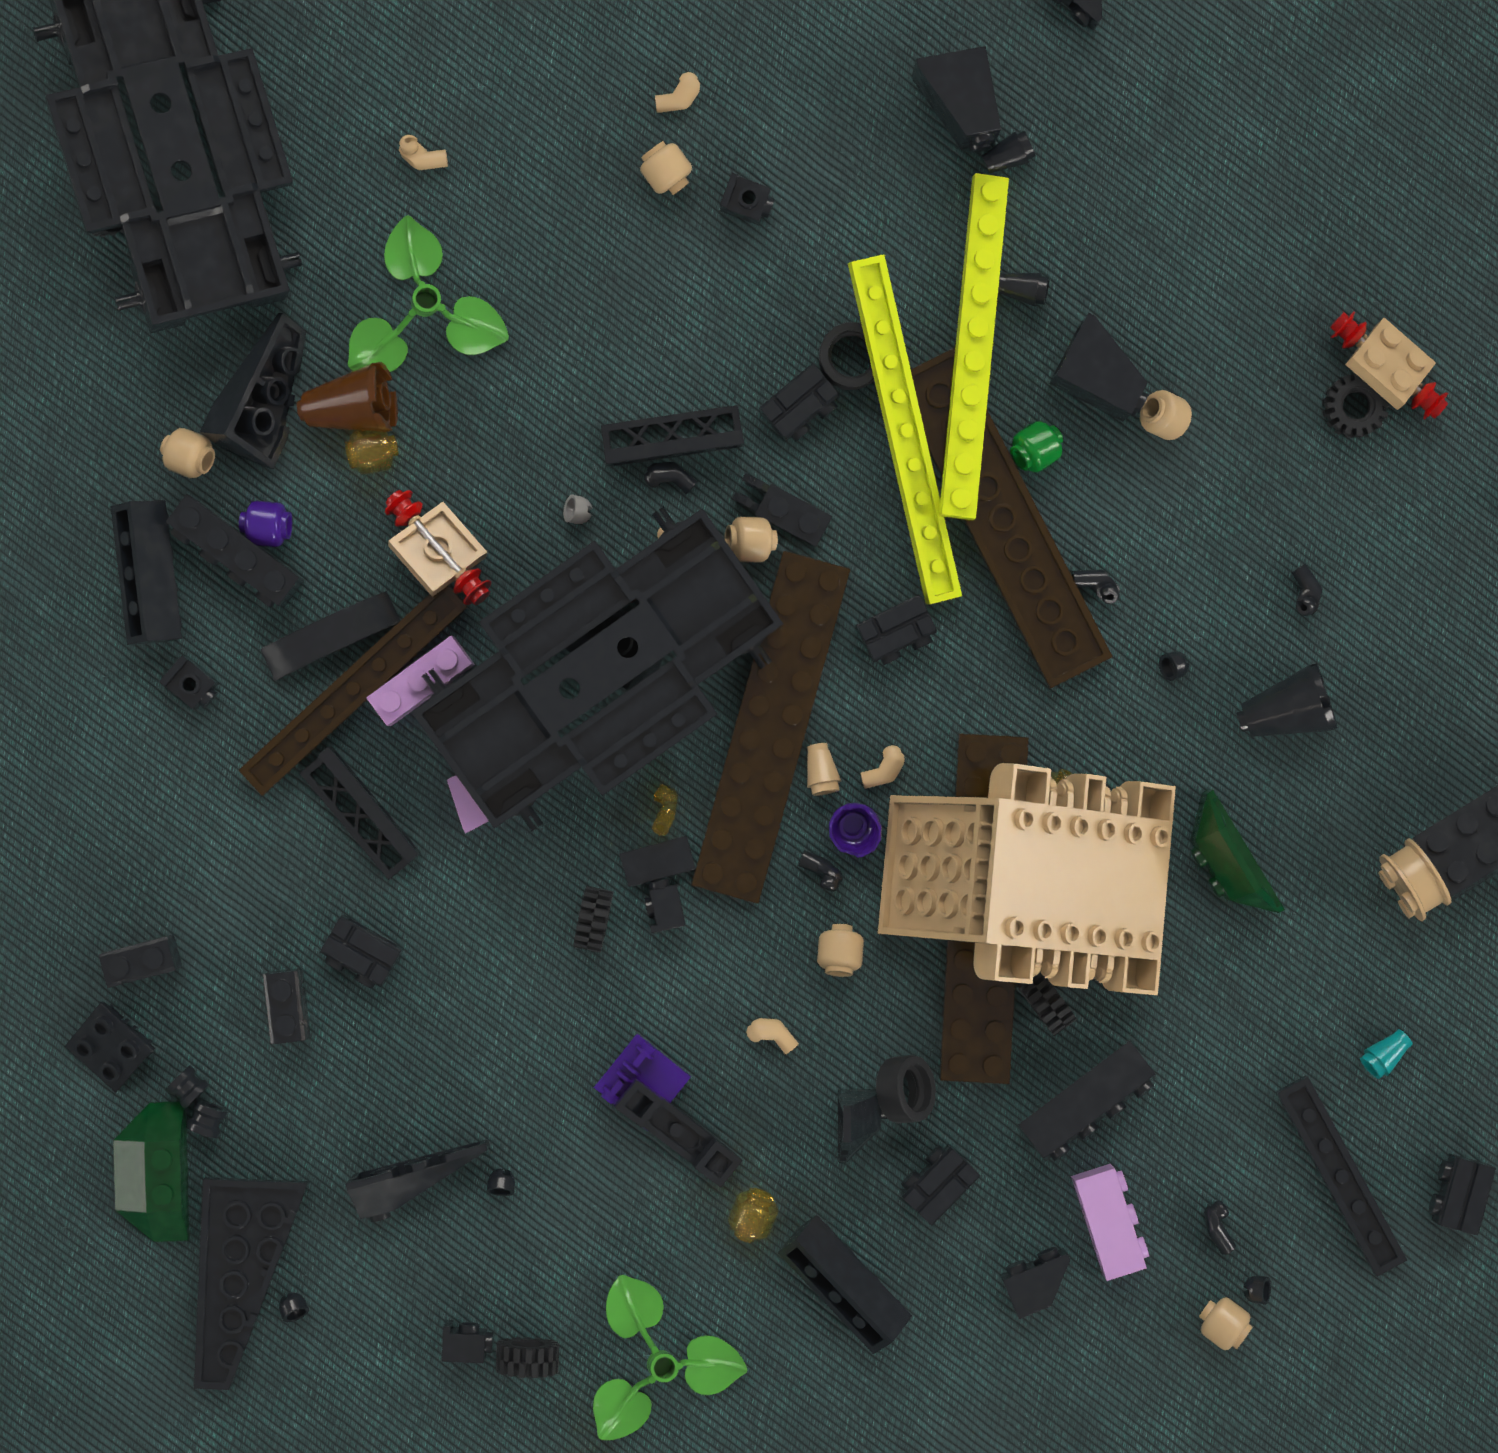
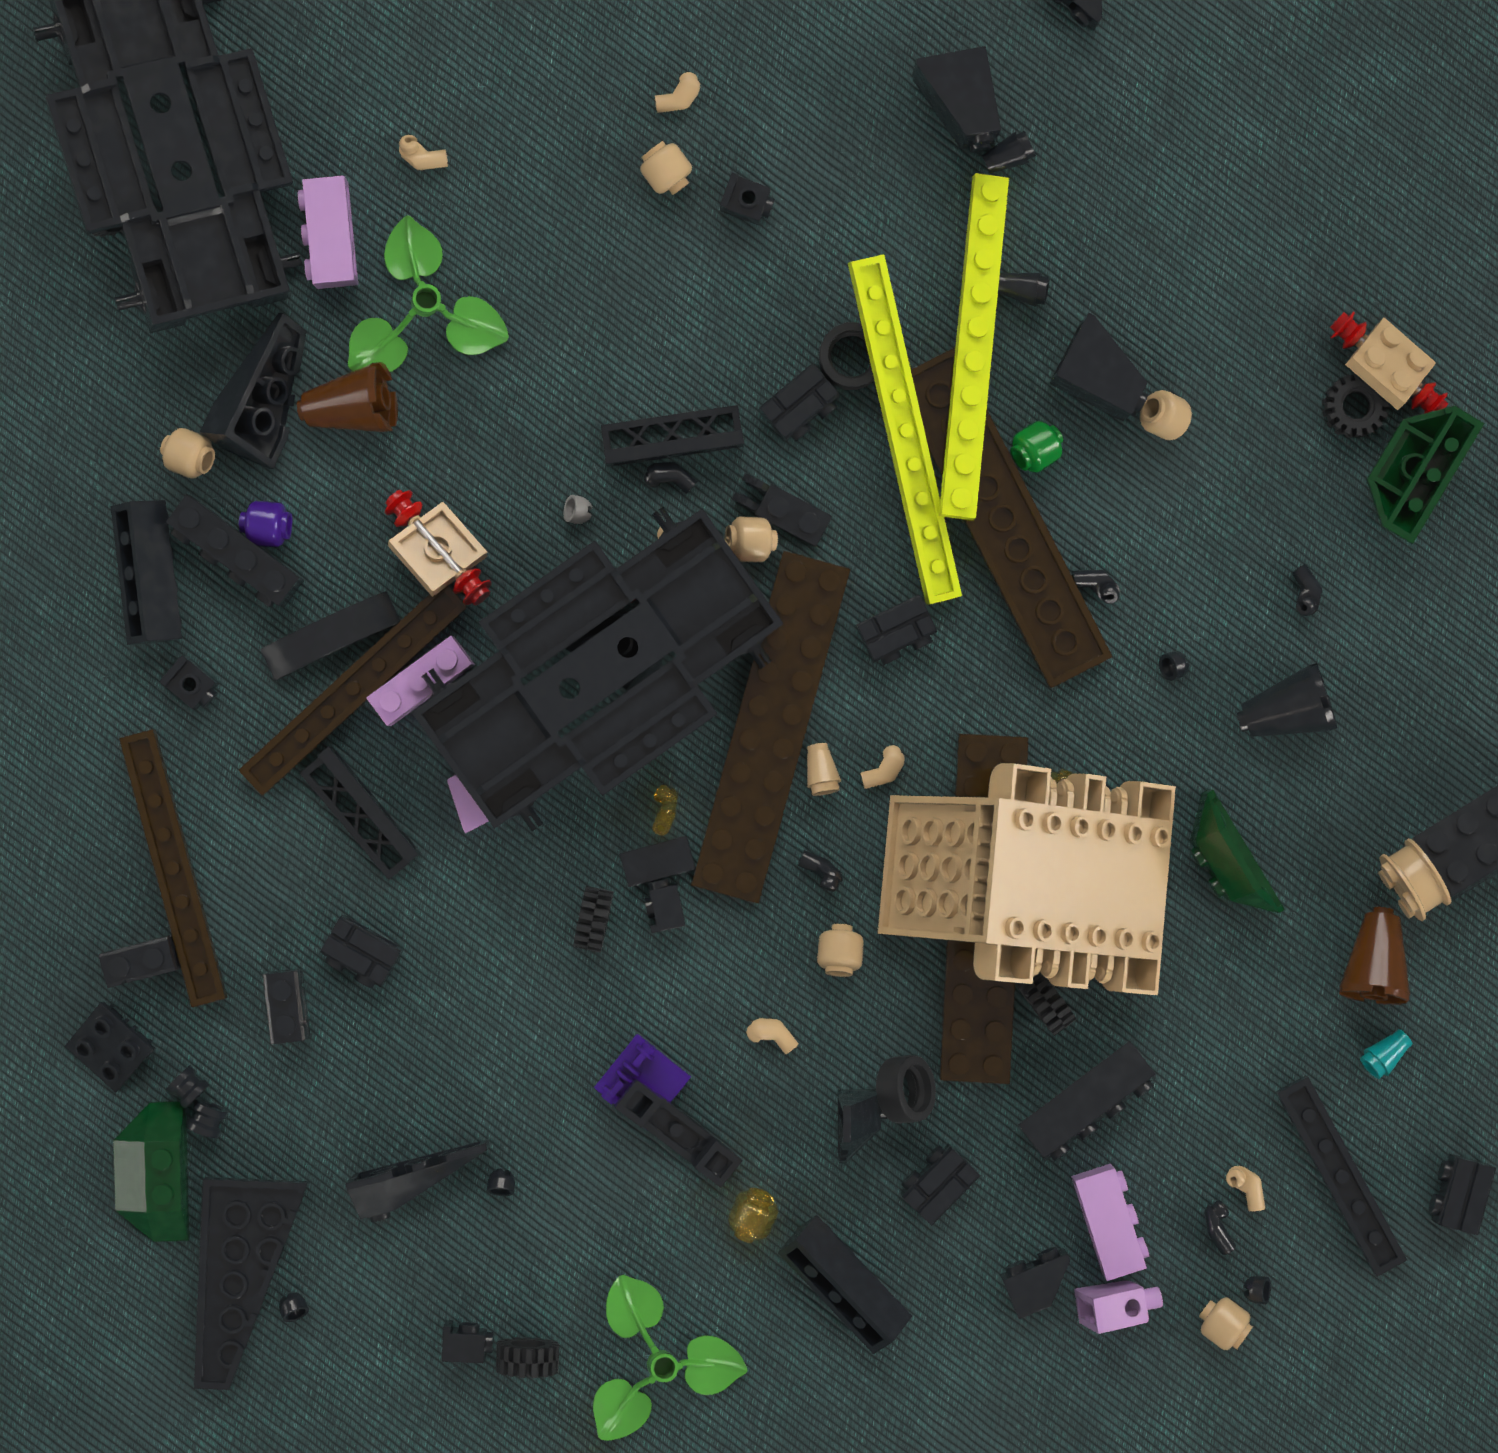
(173, 868): none -> dark brown plate
(328, 232): none -> lavender brick
(371, 451): clear yellow head -> none
(855, 829): dark purple hair -> none
(1115, 1305): none -> lavender torso
(1248, 1183): none -> tan arm
(1377, 961): none -> reddish brown cone
(1419, 467): none -> dark green wedge

